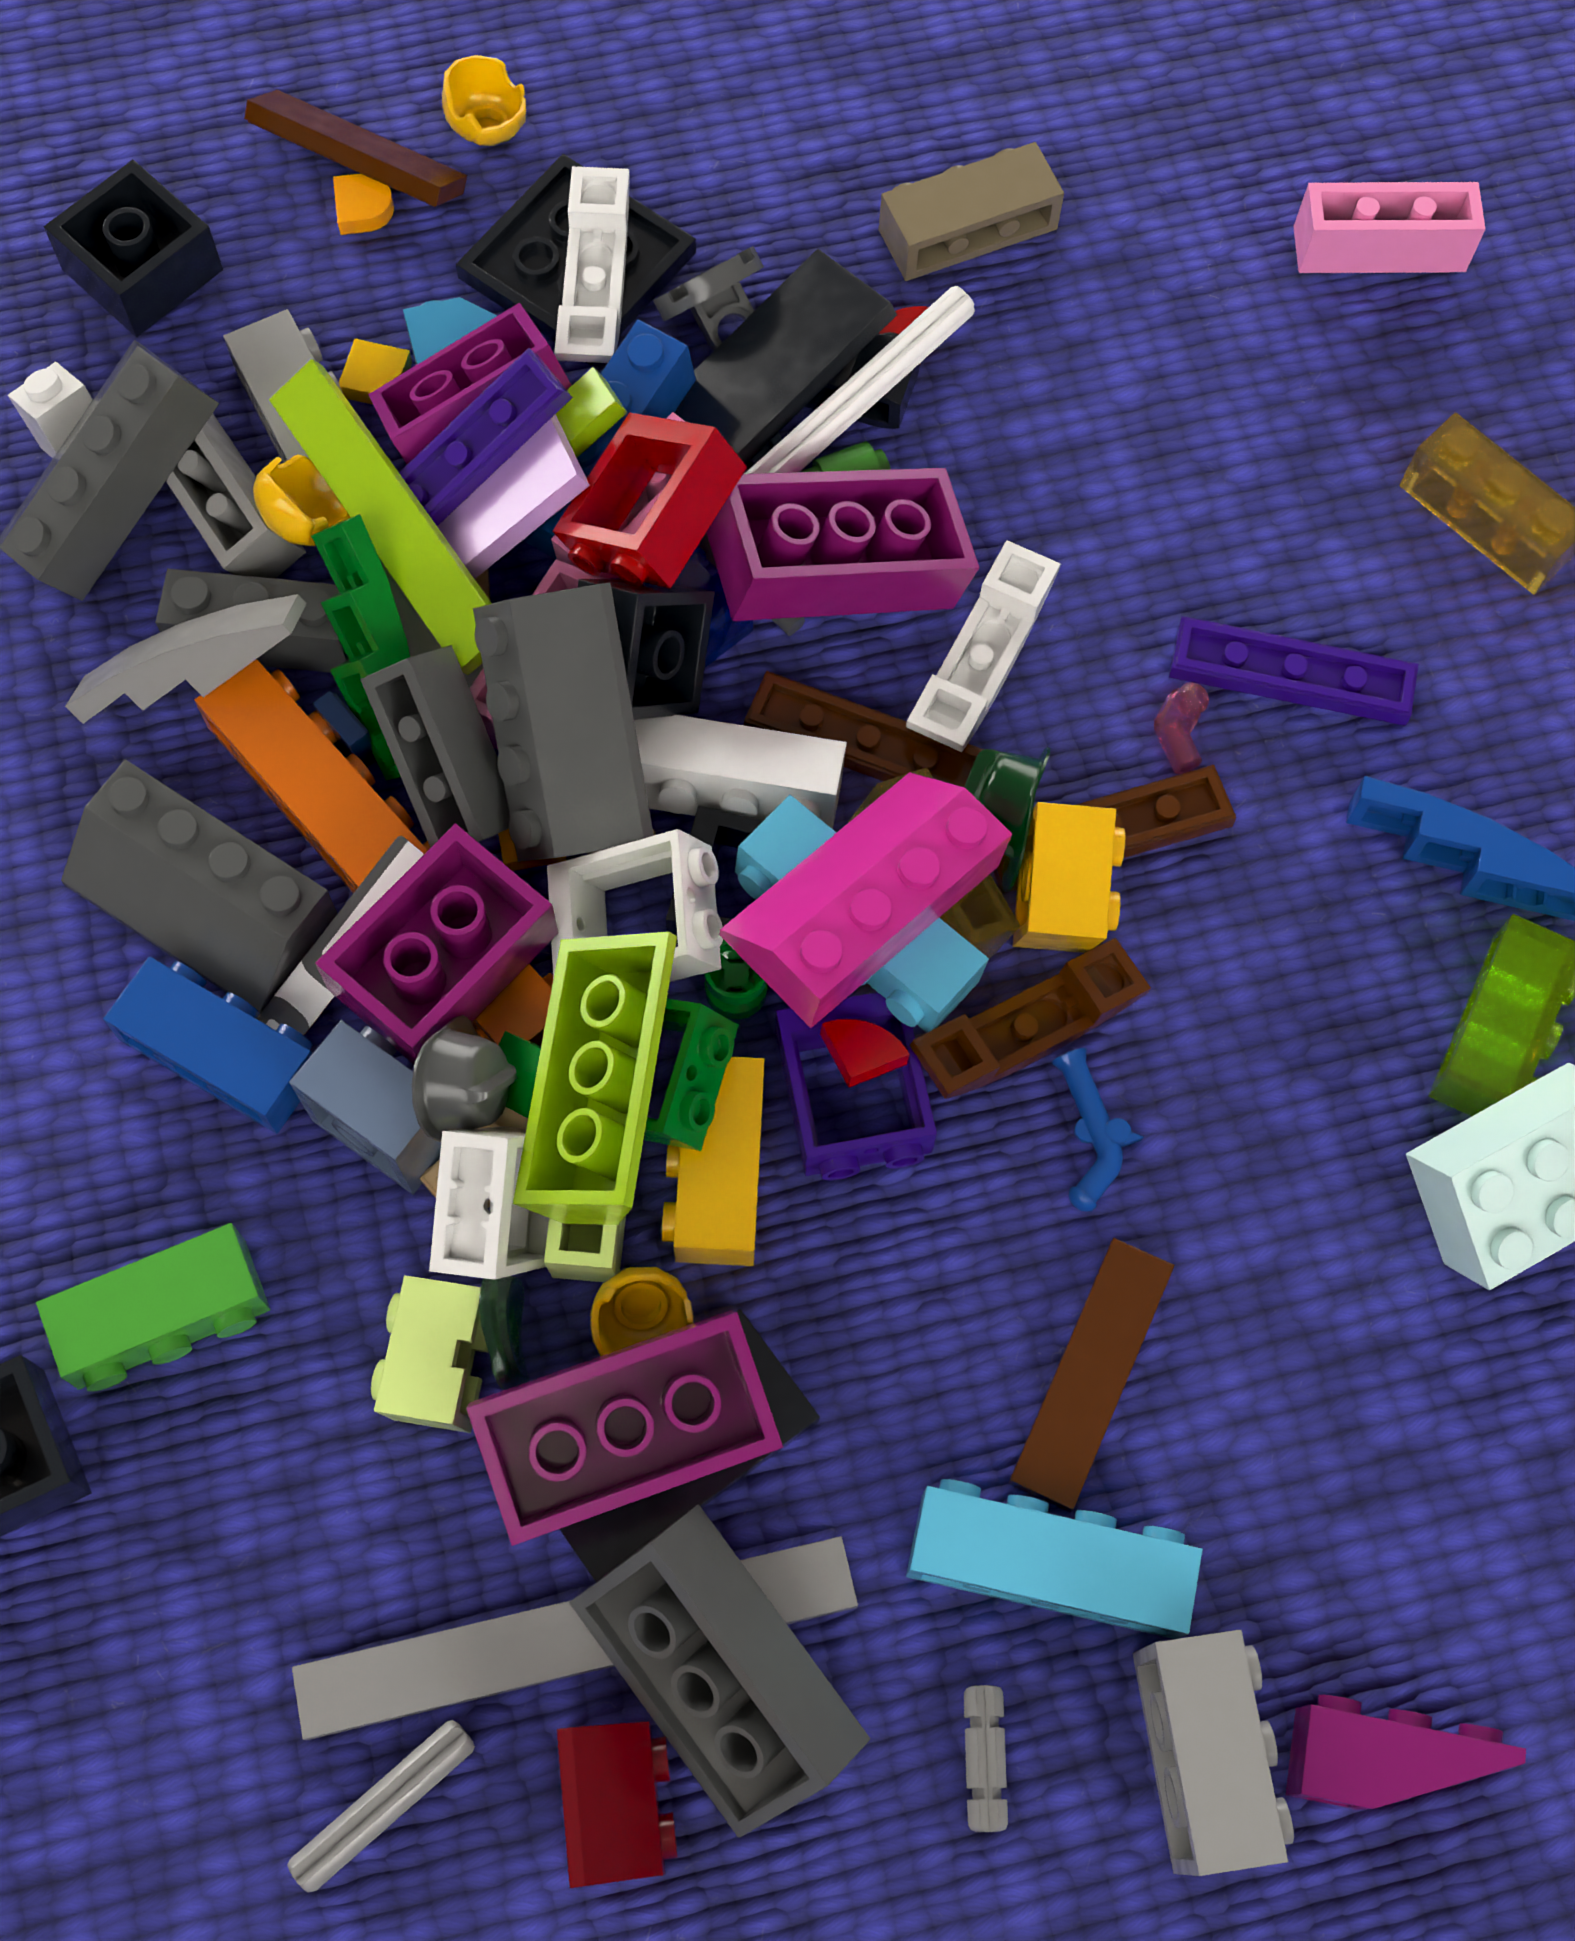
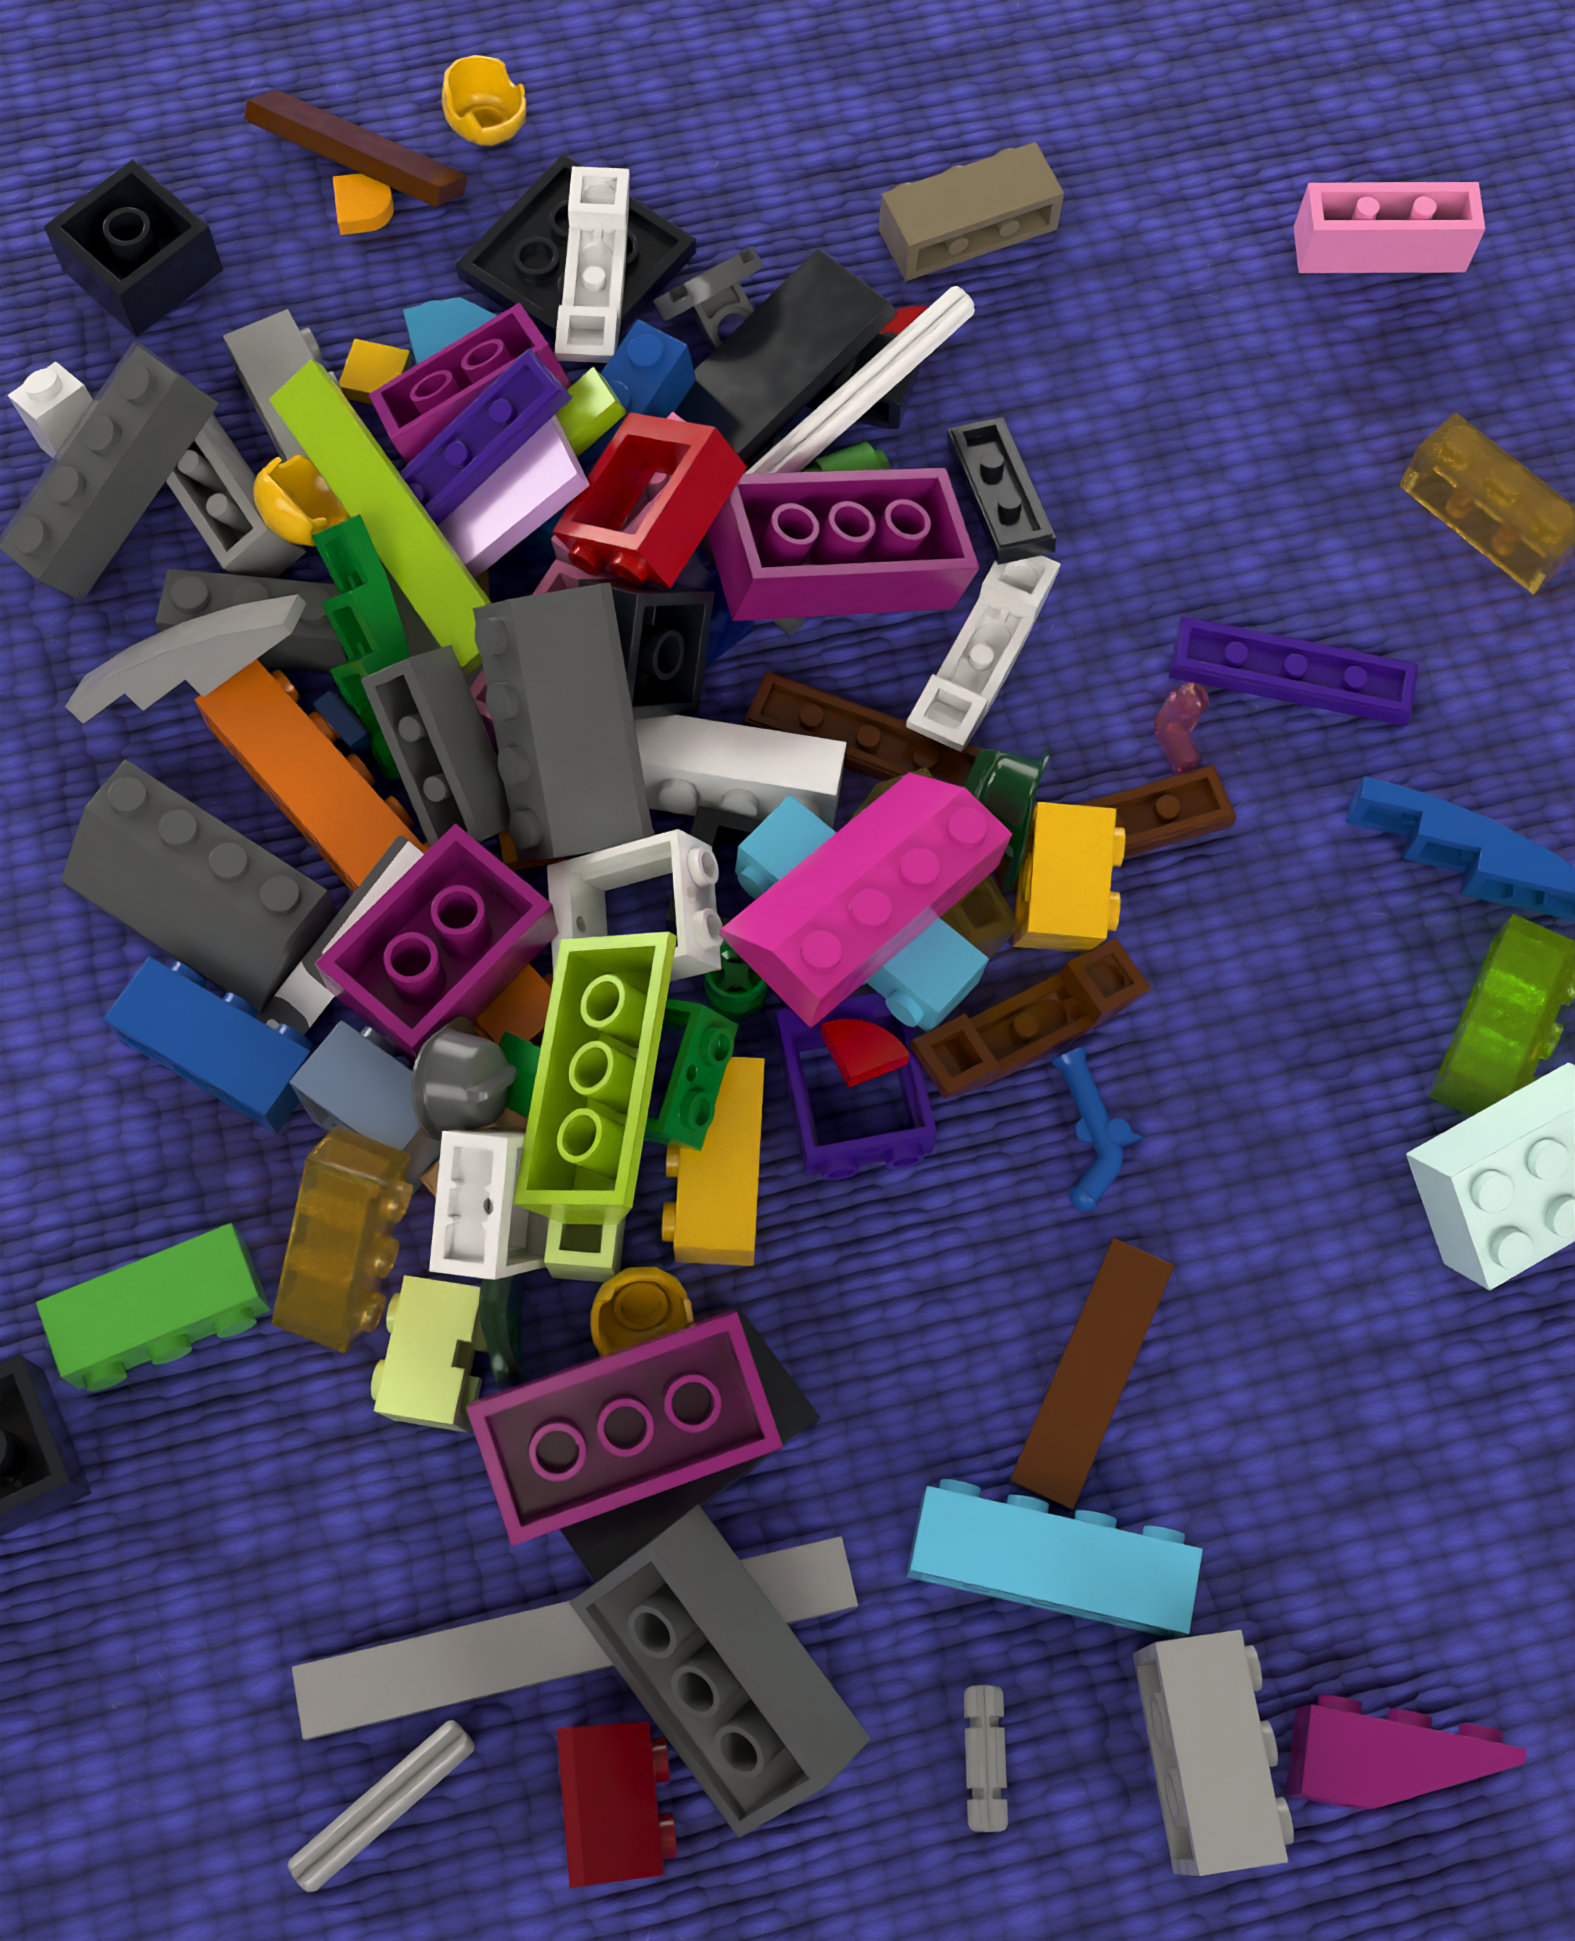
(342, 1239): none -> clear yellow brick
(1001, 491): none -> black tile

